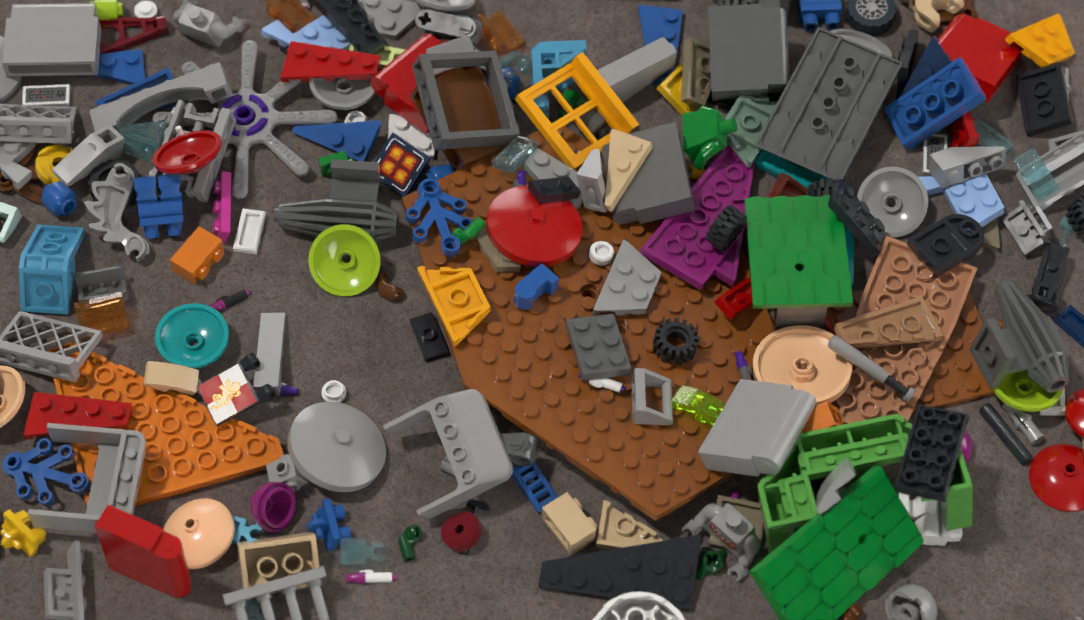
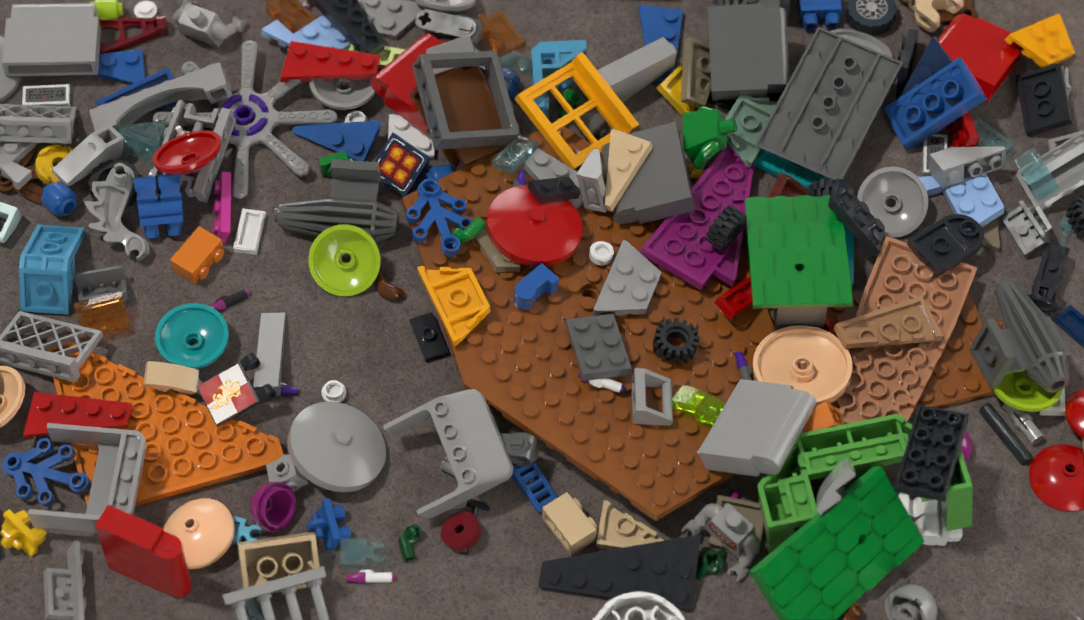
(858, 359): light grey piece -> none

